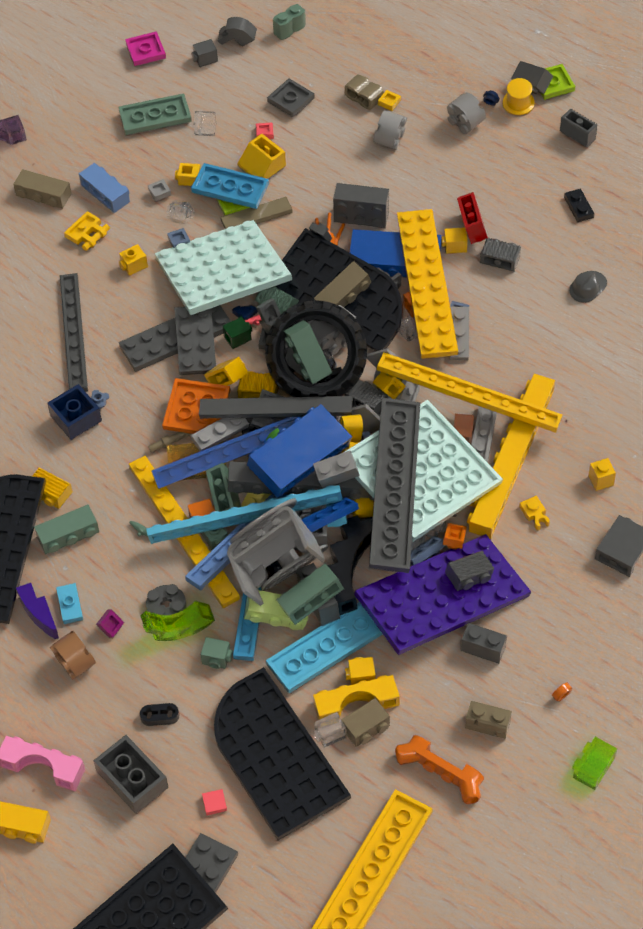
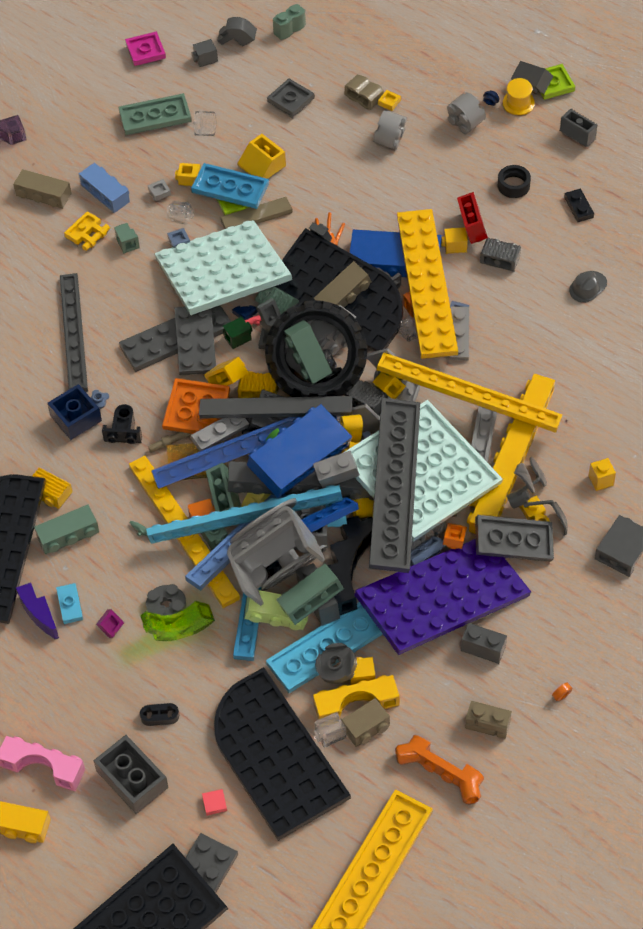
(72, 655): medium nougat brick -> none
(123, 427): none -> black pin
(126, 238): none -> sand green brick
(133, 260): yellow brick -> none
(216, 653): sand green brick -> none
(265, 129): coral tile -> none
(343, 671): none -> dark grey plate
(361, 205): dark grey brick -> none
(464, 425): dark orange brick -> none
(469, 571): dark grey brick -> none
(514, 171): none -> black tyre
(514, 538): none -> dark grey plate
(521, 496): none -> dark grey plant
(594, 763): clear neon green brick -> none

